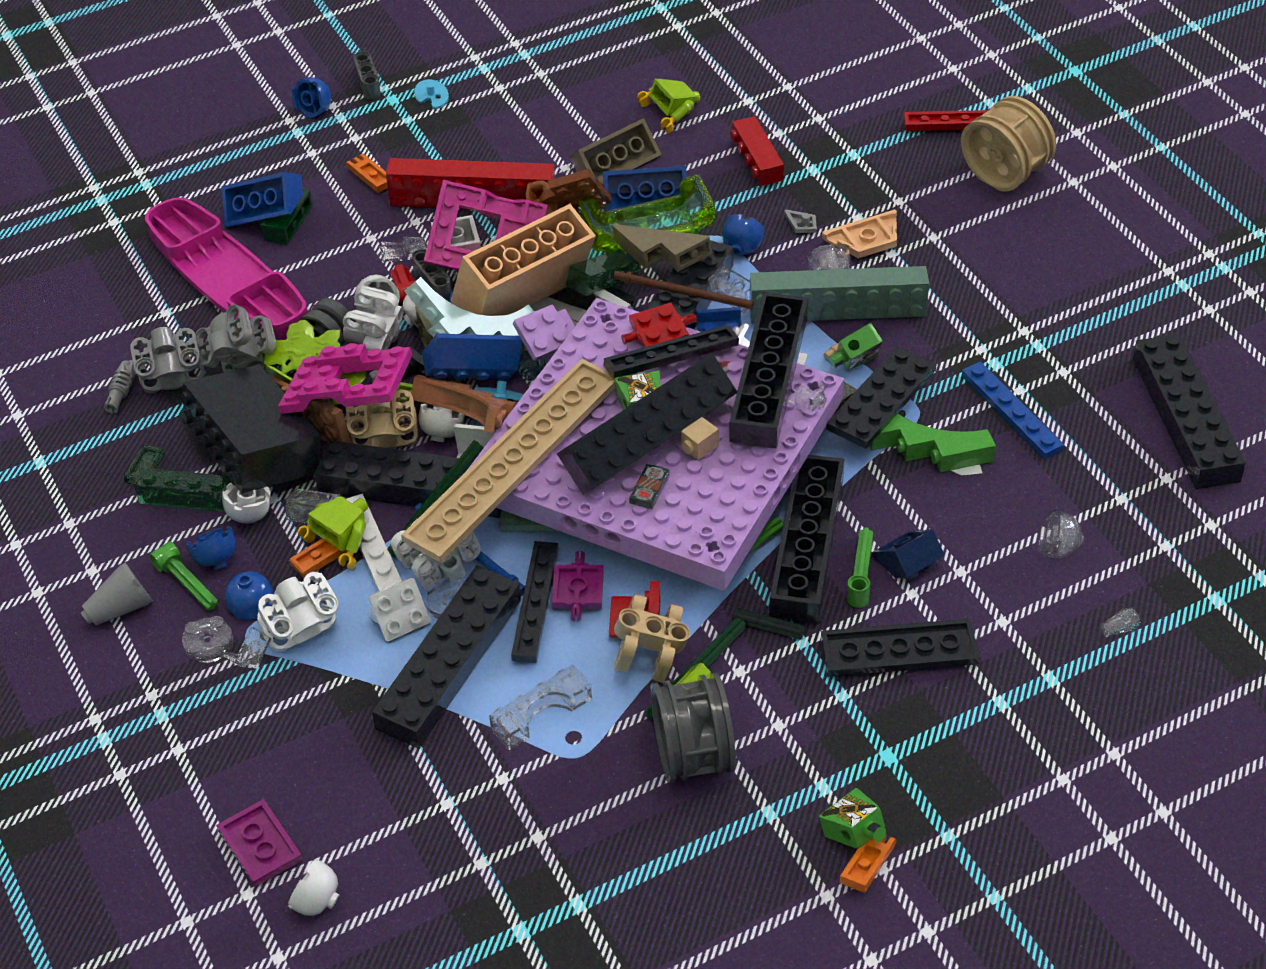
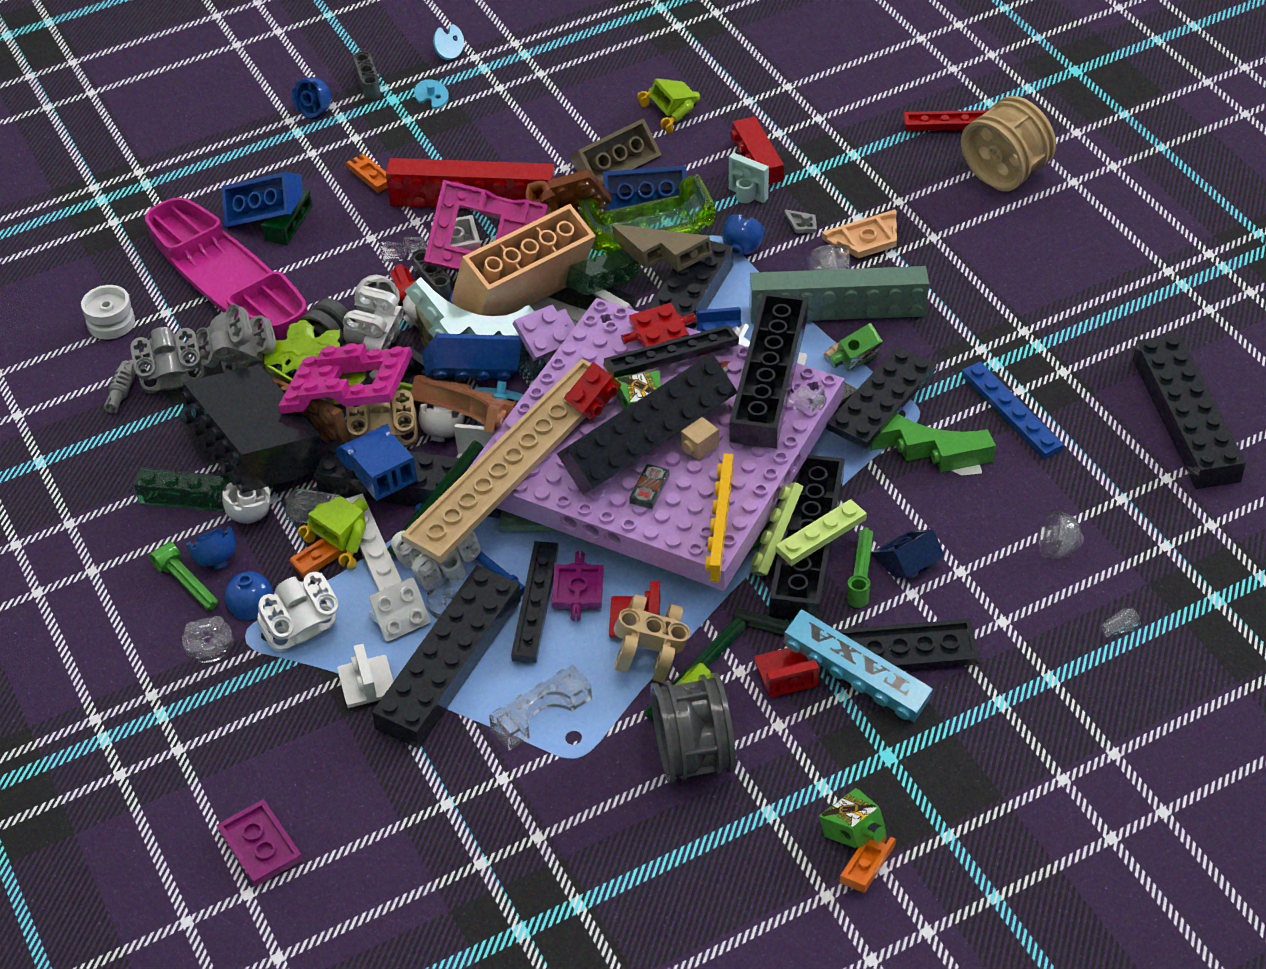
(108, 312): none -> white wheel
(115, 597): light grey cone -> none
(146, 458): clear green tile -> none
(251, 649): clear bracket -> none
(315, 890): white cylinder -> none
(364, 678): none -> white bracket
(379, 462): none -> blue piece
(445, 44): none -> medium azure piece
(592, 391): none -> red bracket
(630, 278): reddish brown bar -> none
(718, 525): none -> yellow plate
(729, 283): clear bracket -> none
(748, 179): none -> light aqua plate
(779, 520): none -> yellowish green plate
(786, 672): none -> red bracket
(821, 532): none -> yellowish green plate
(857, 666): none -> medium azure brick

